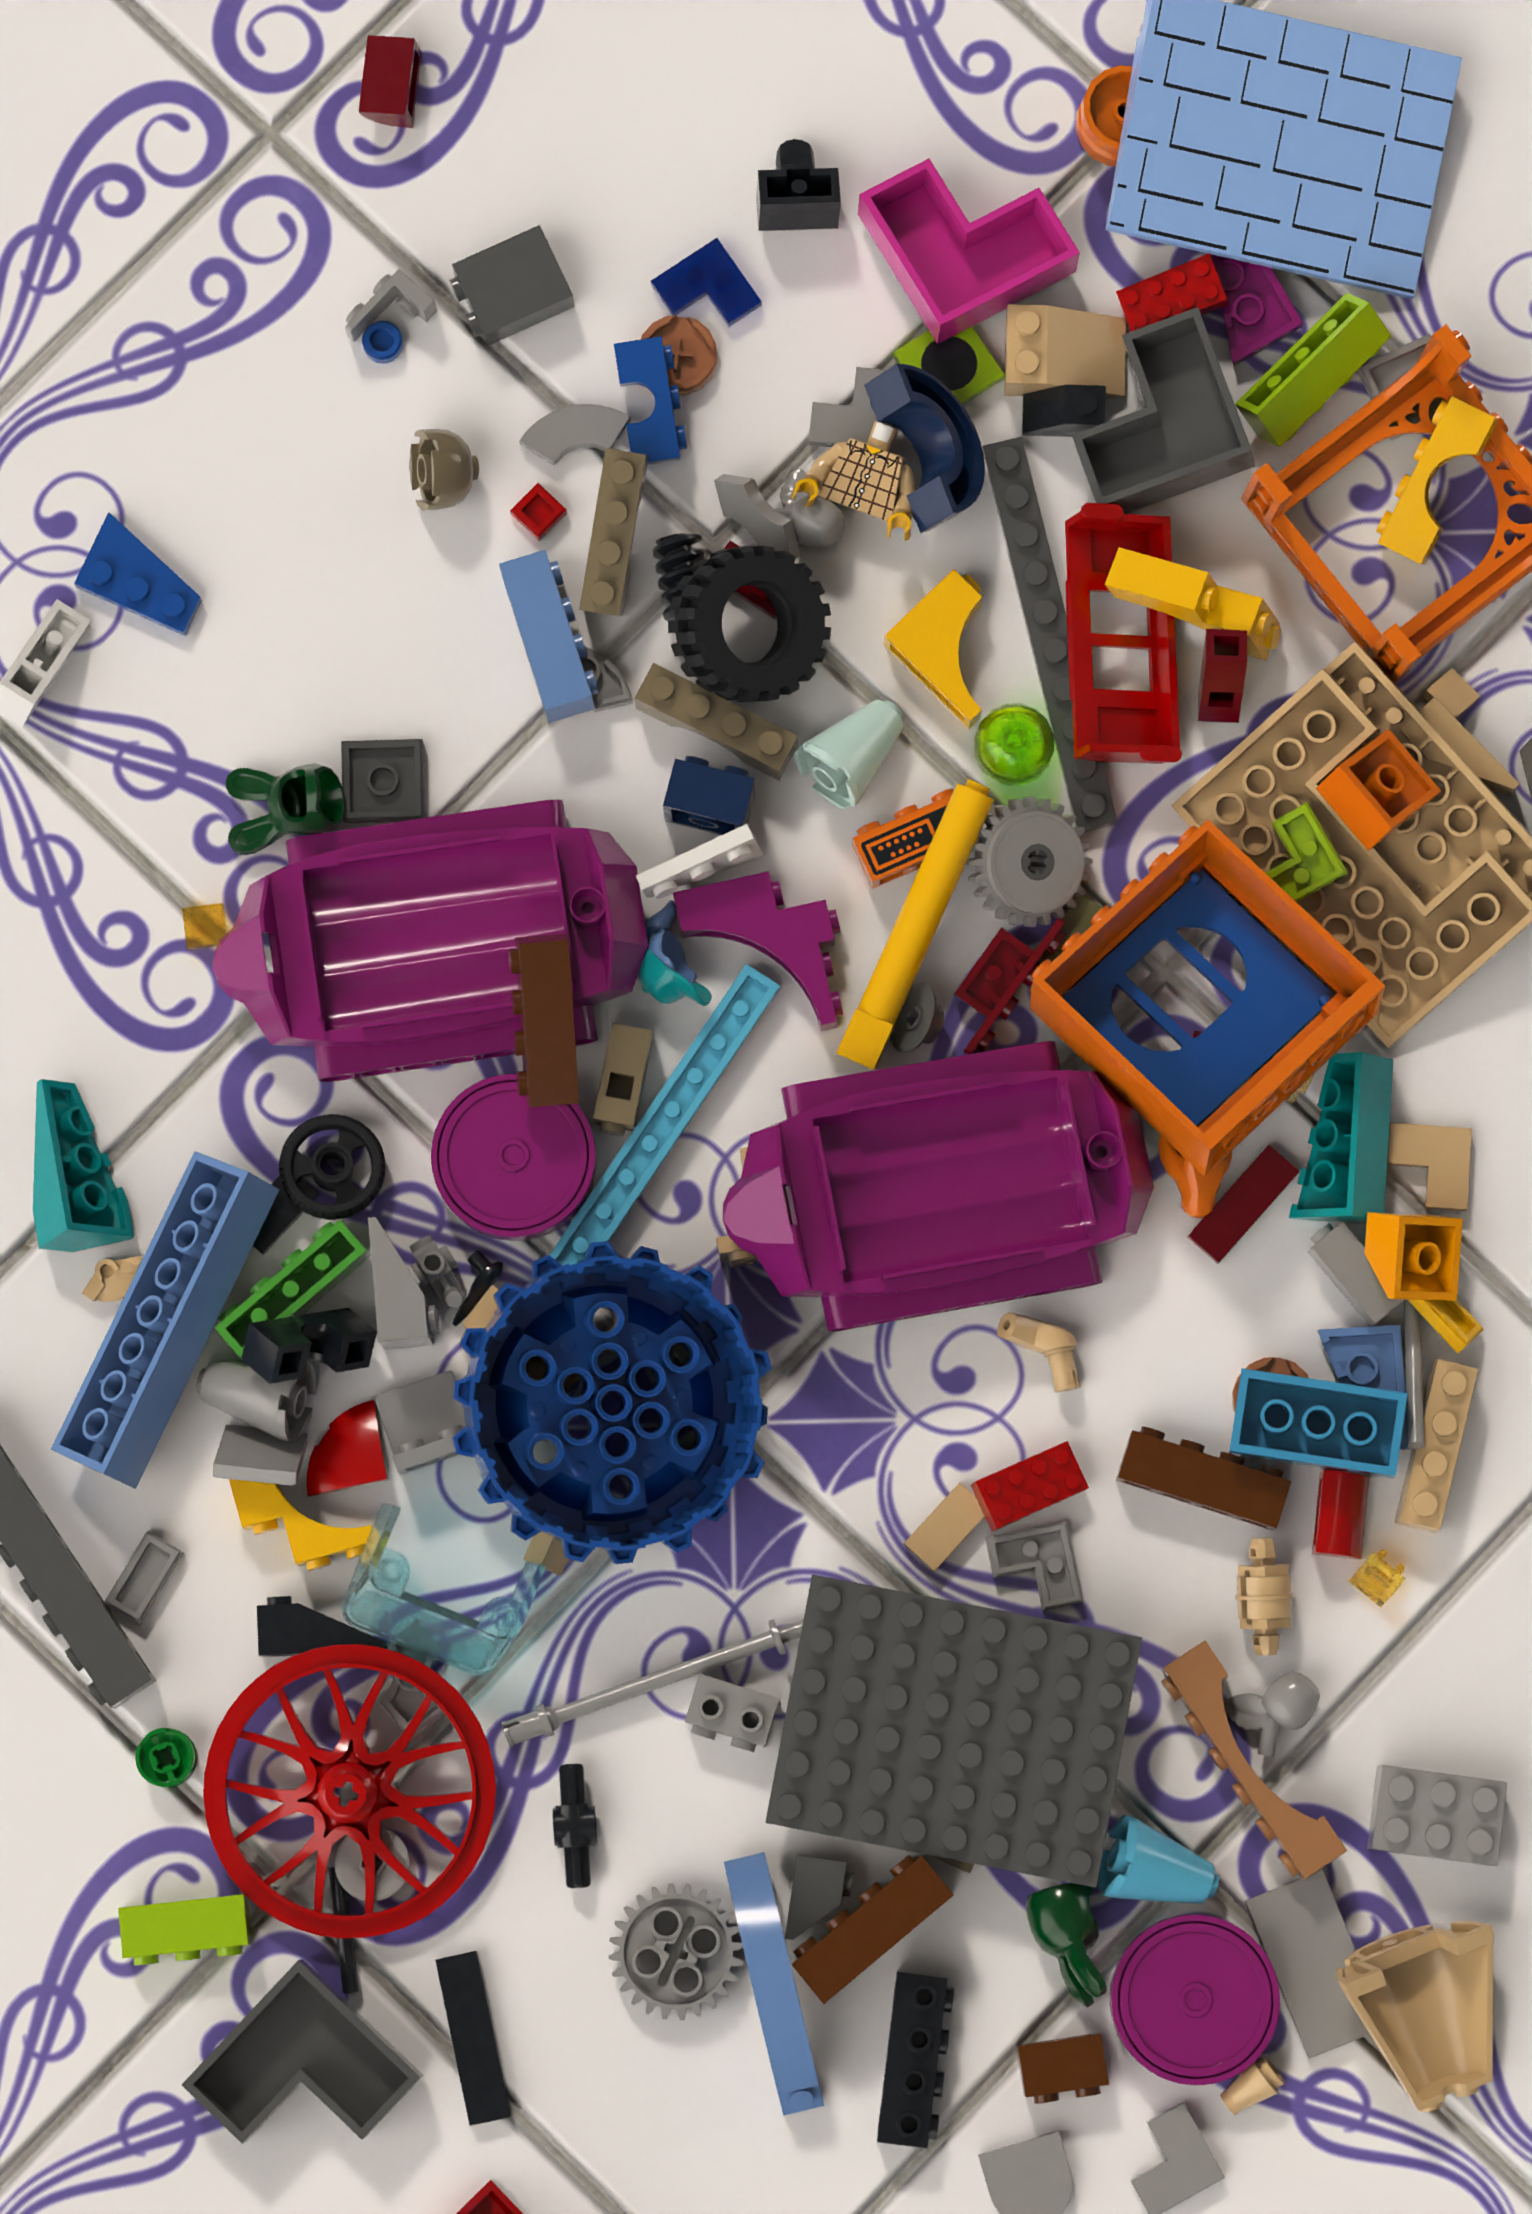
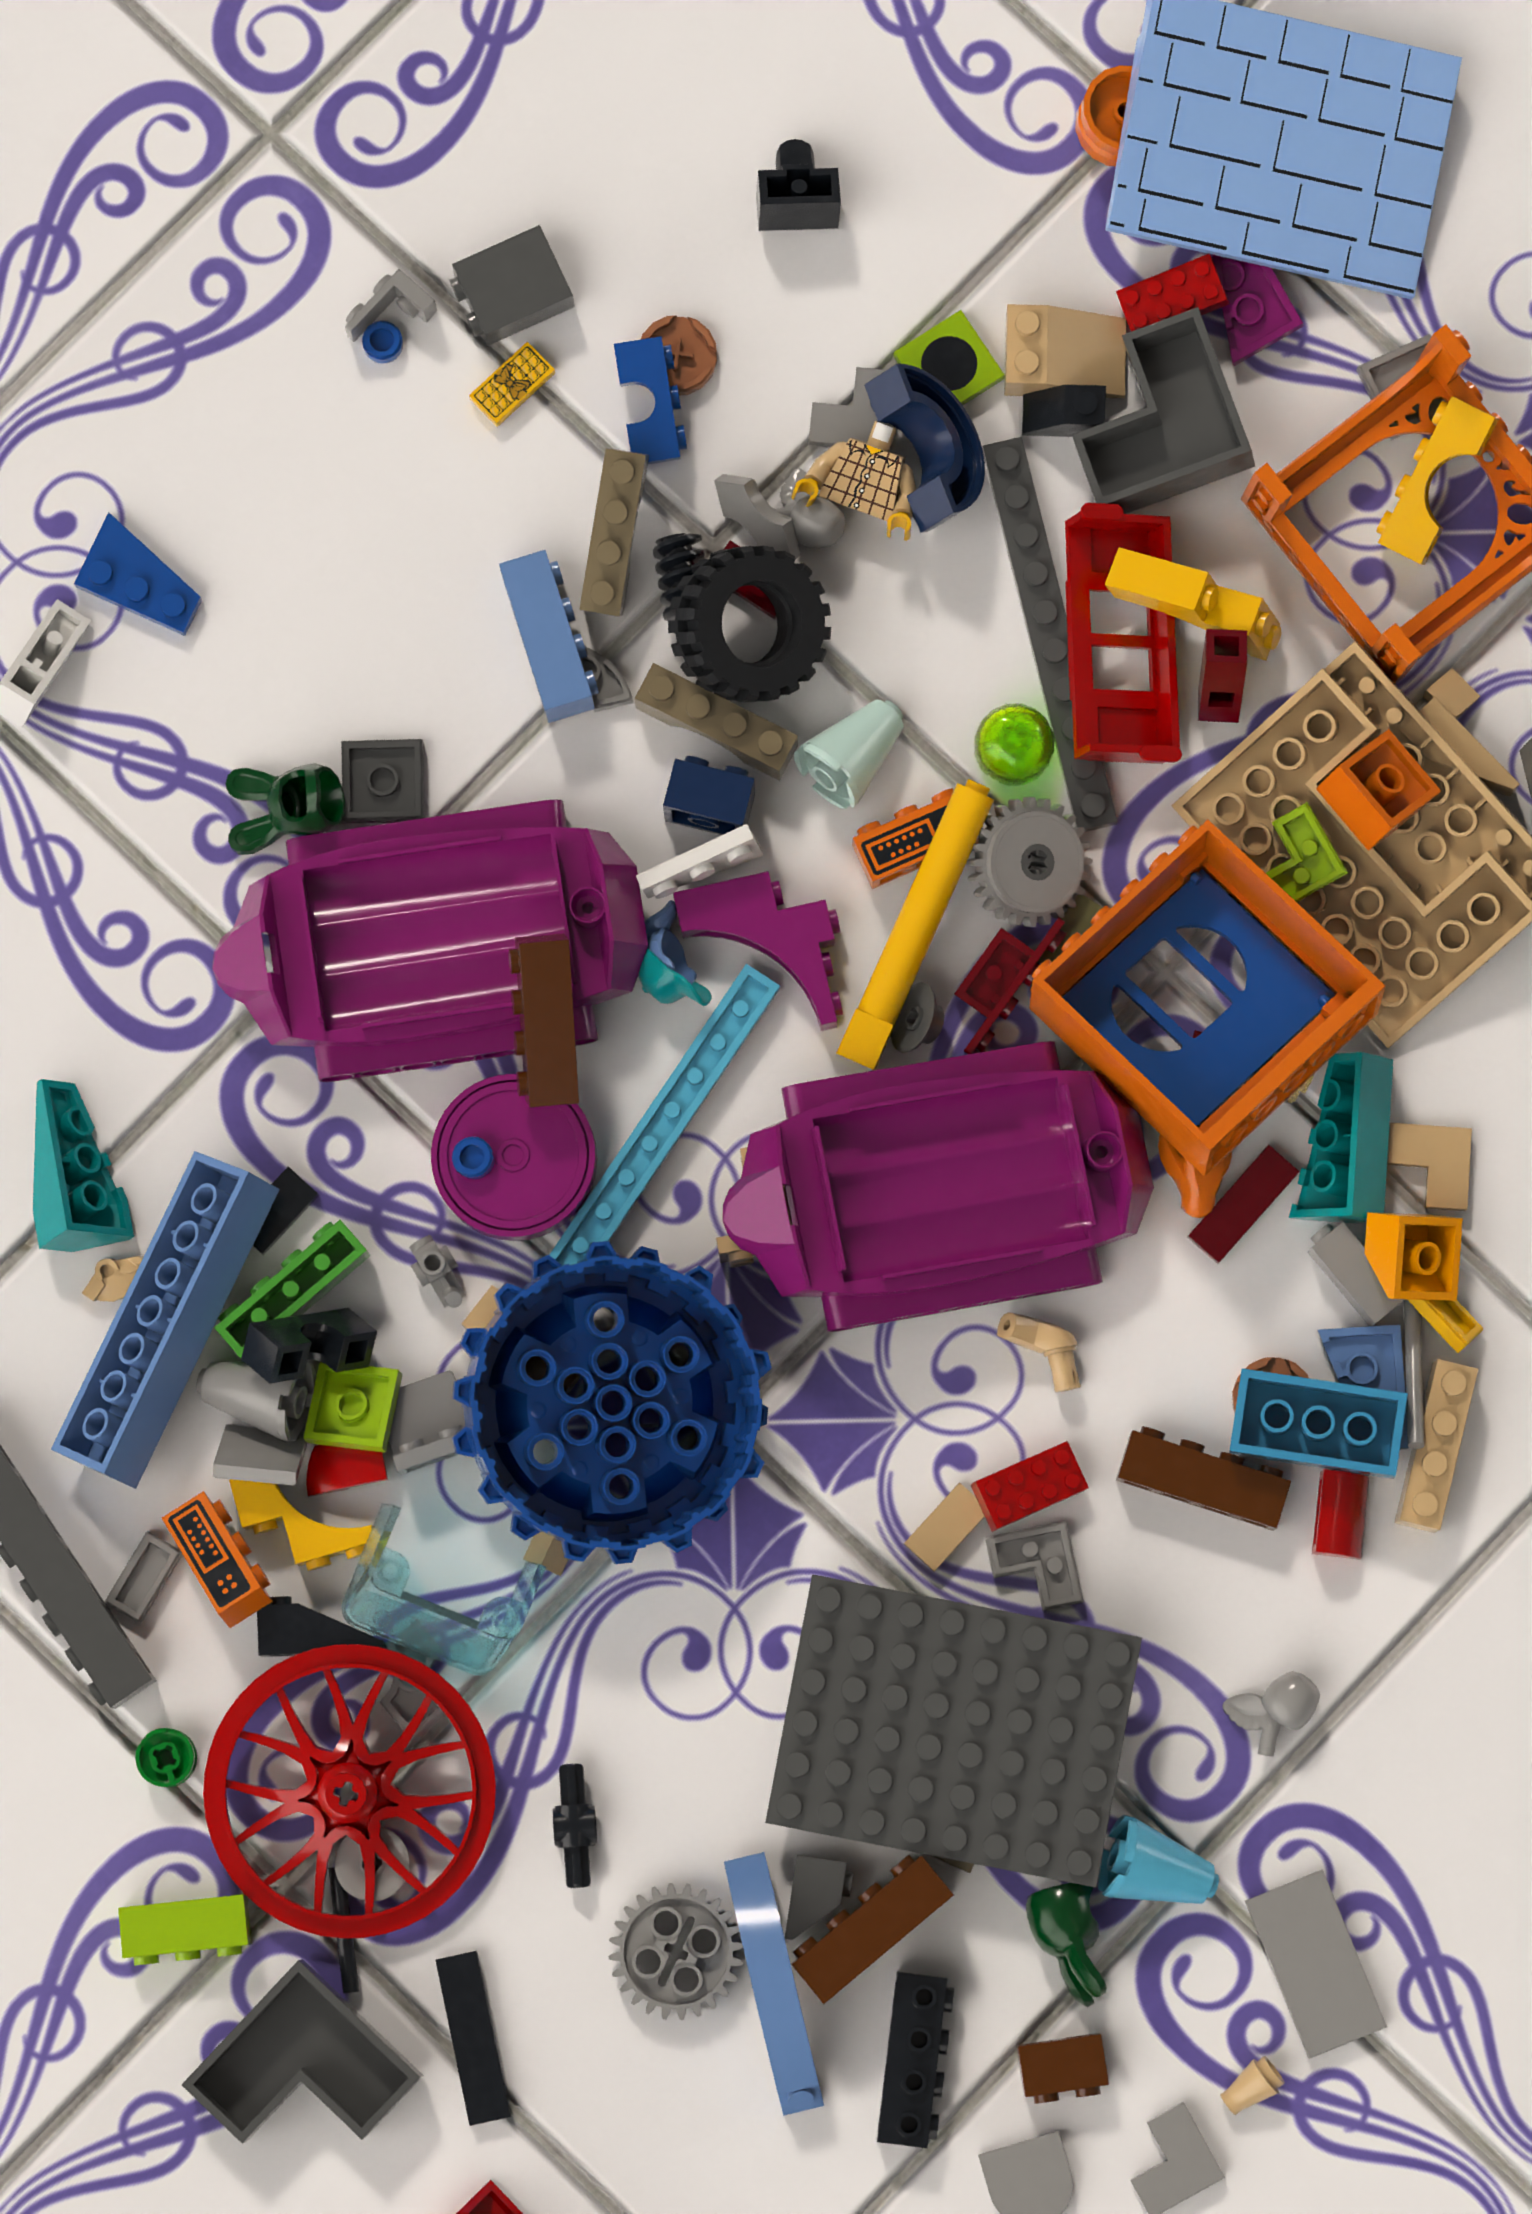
(204, 925): clear yellow tile -> none
(218, 1558): none -> orange brick
(296, 1165): black wheel -> none
(353, 1408): none -> lime tile
(390, 80): dark red brick -> none
(401, 1307): light grey slope -> none
(441, 468): dark tan cylinder -> none
(473, 1157): none -> blue tile
(487, 1276): black bar -> none
(512, 384): none -> yellow tile
(538, 511): red tile -> none
(547, 1719): light grey bar -> none
(573, 429): light grey tile -> none
(622, 1079): dark tan brick -> none
(708, 273): clear blue tile -> none
(731, 1712): light grey brick -> none
(930, 640): yellow arch -> none
(961, 268): dark pink piece -> none
(1194, 1999): magenta brick -> none
(1264, 1596): tan piece -> none
(1305, 1841): medium nougat arch -> none
(1313, 370): lime brick -> none
(1377, 1578): clear yellow tile -> none
(1428, 2007): tan cone -> none
(1437, 1815): light grey brick -> none

